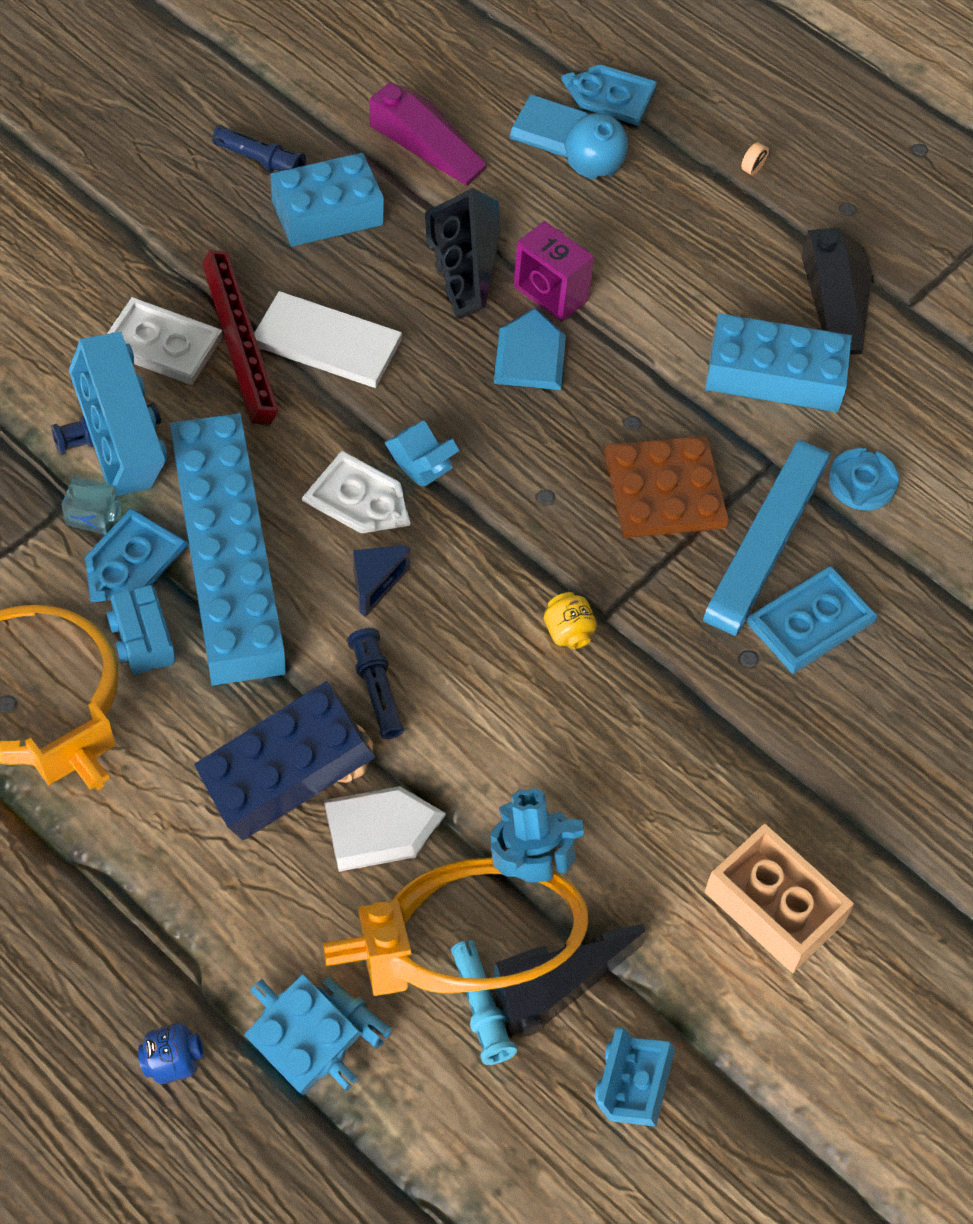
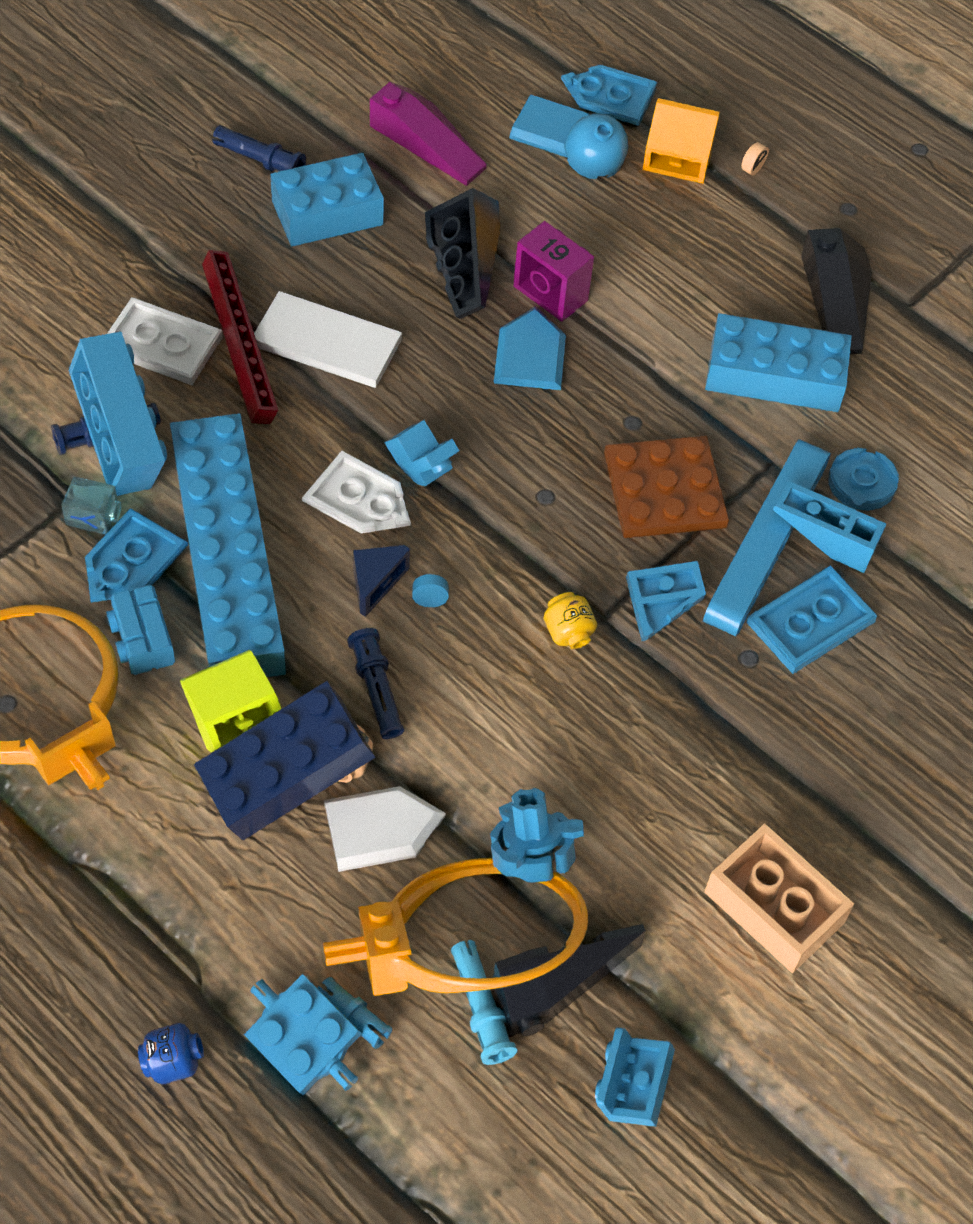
(229, 699): none -> neon yellow slope
(430, 590): none -> dark azure tile
(664, 594): none -> dark azure wing
(680, 140): none -> light orange slope
(831, 526): none -> dark azure slope

